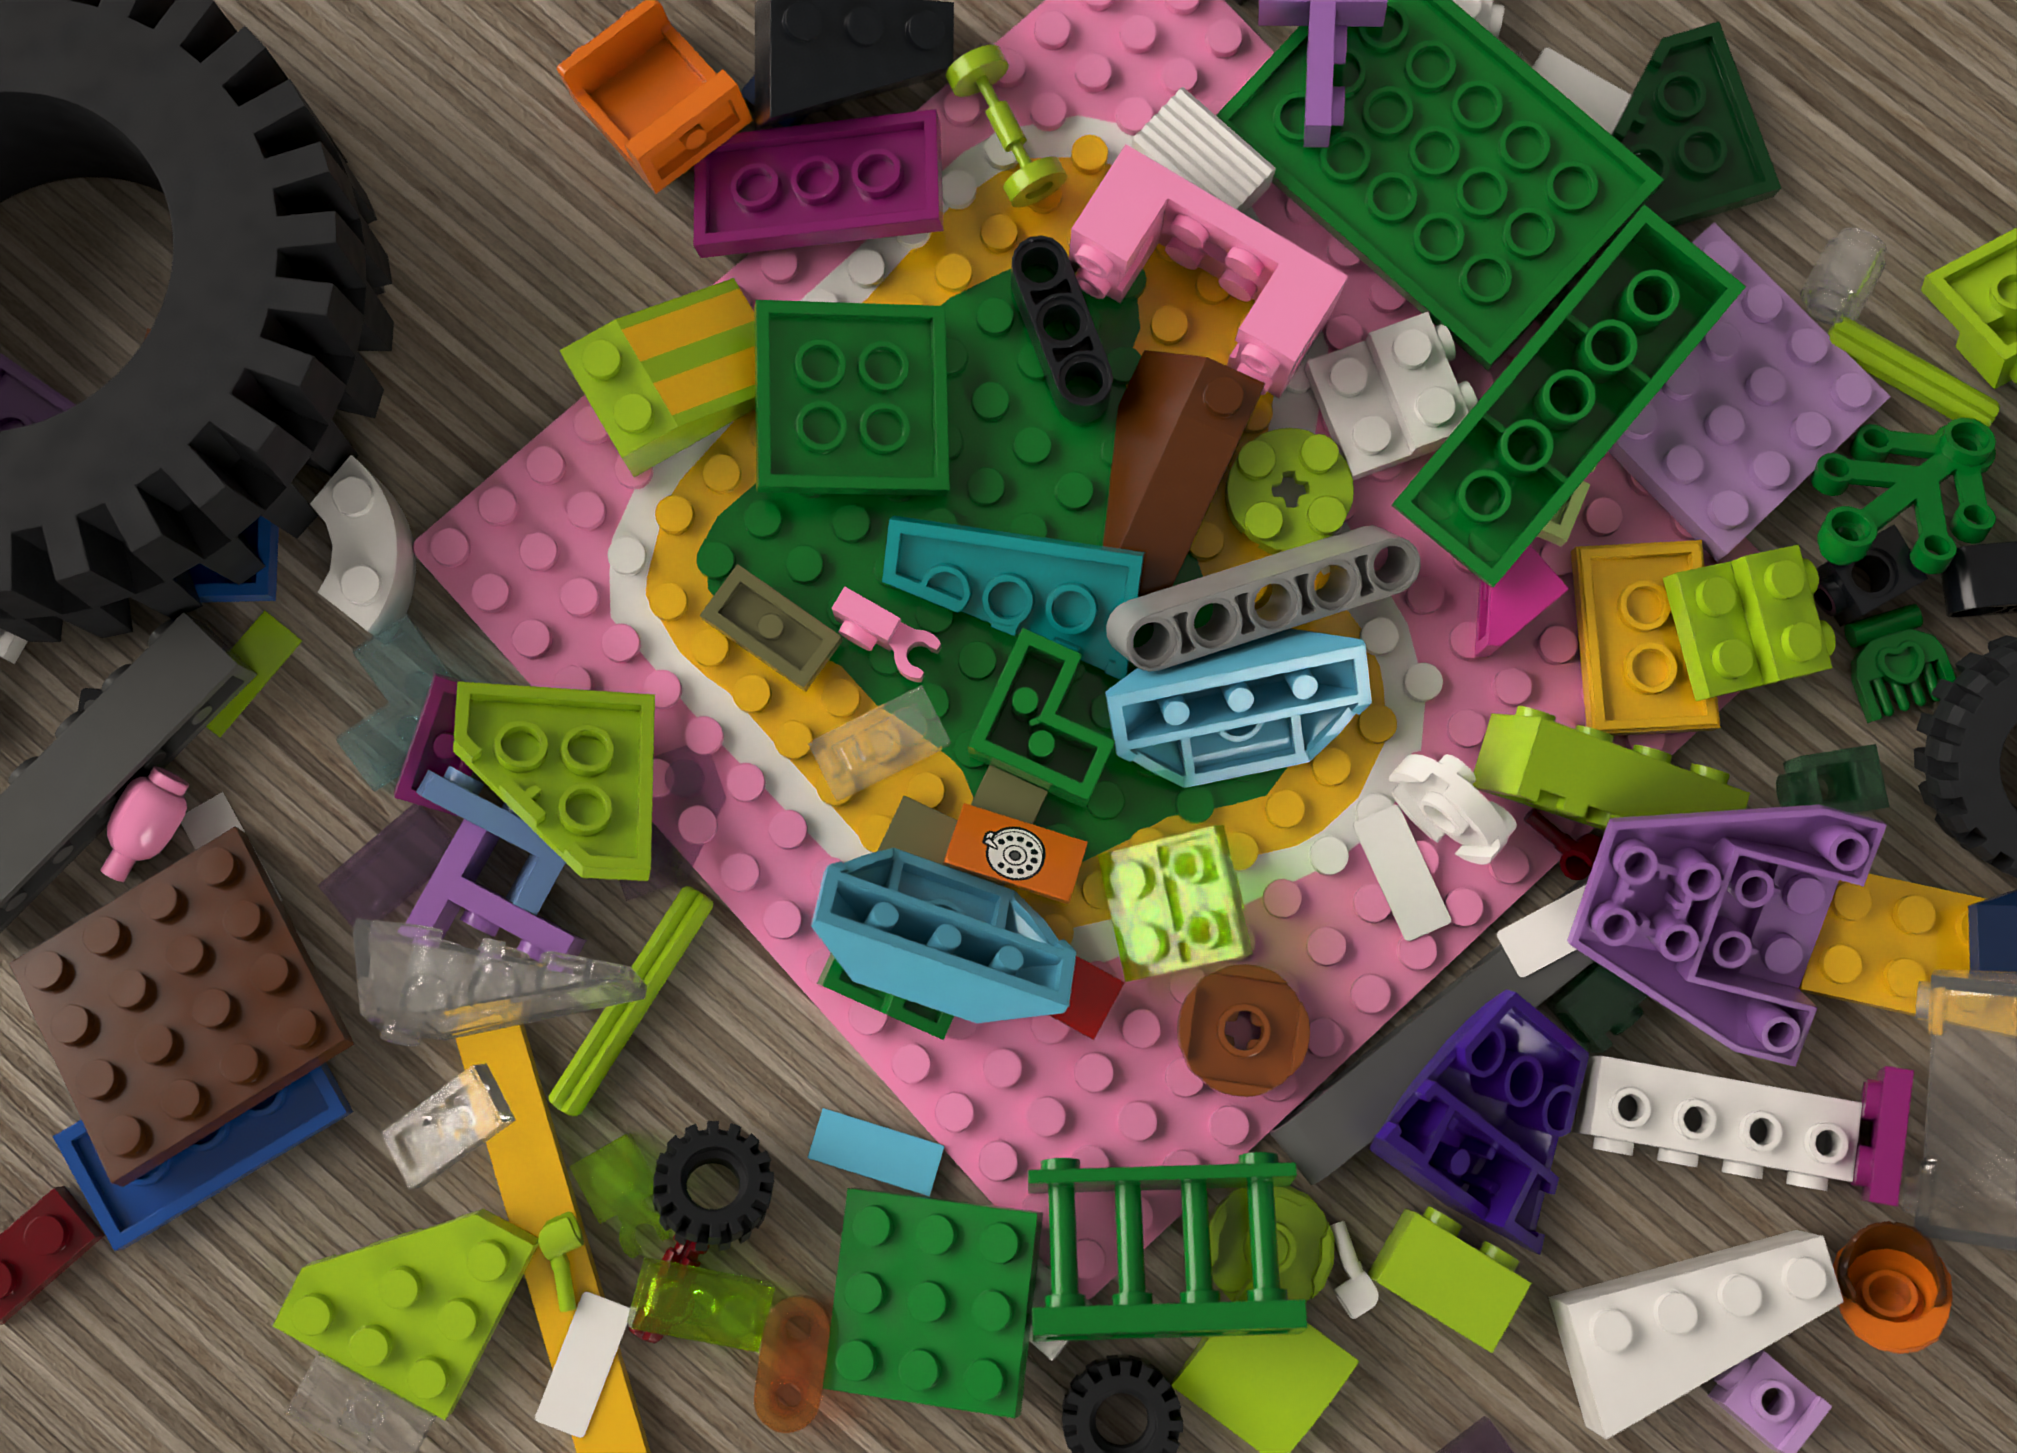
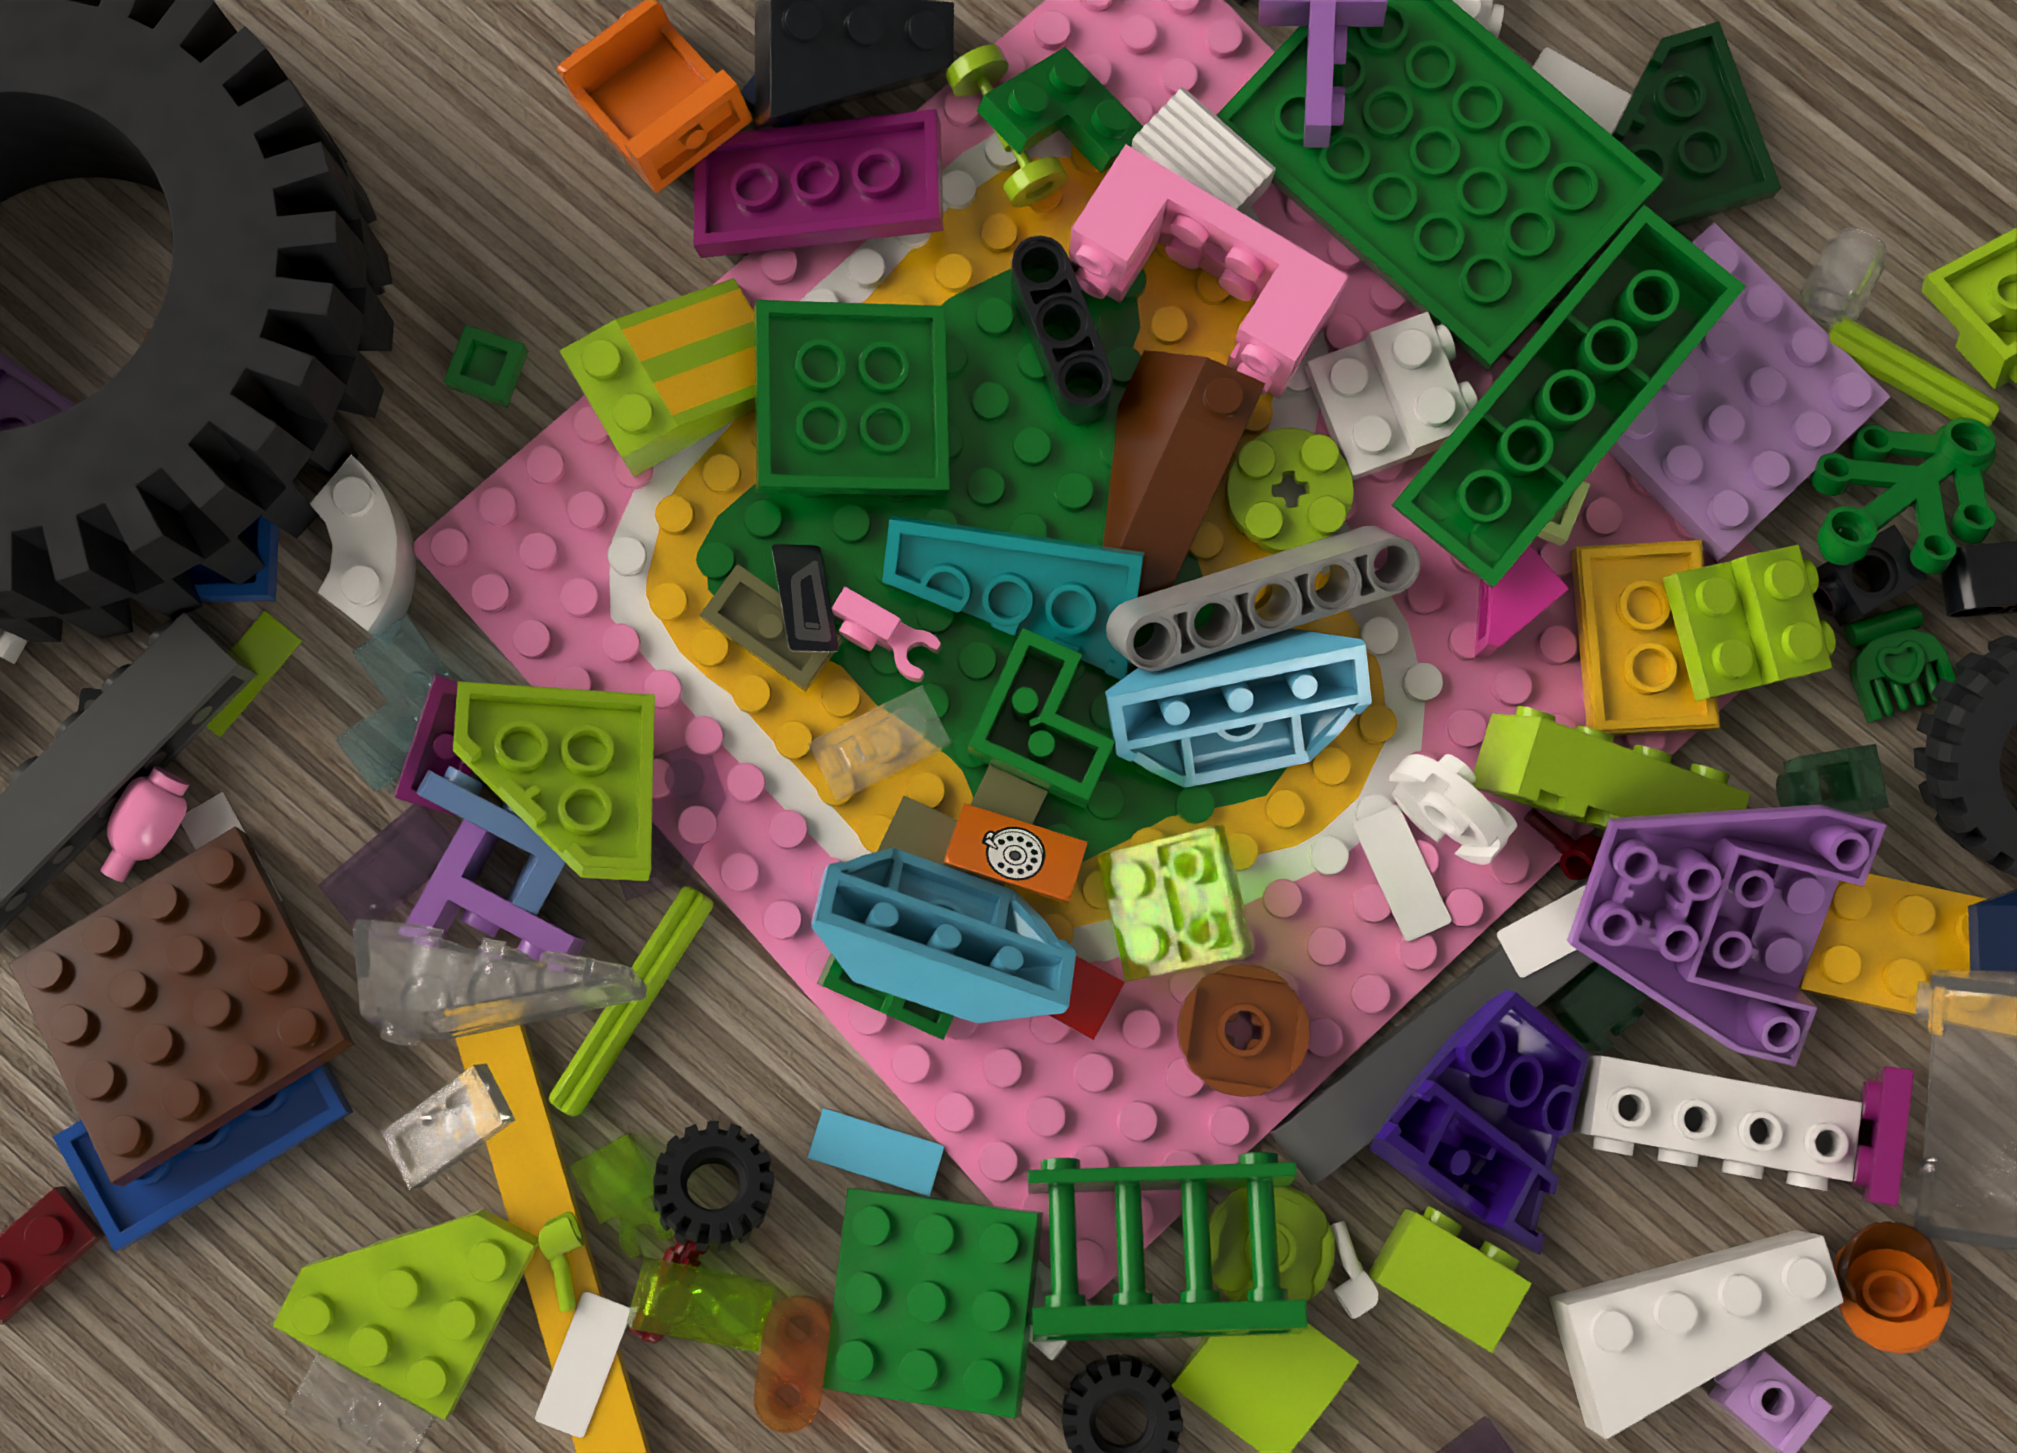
(486, 366): none -> green plate
(805, 598): none -> black sticker
(1061, 97): none -> green plate

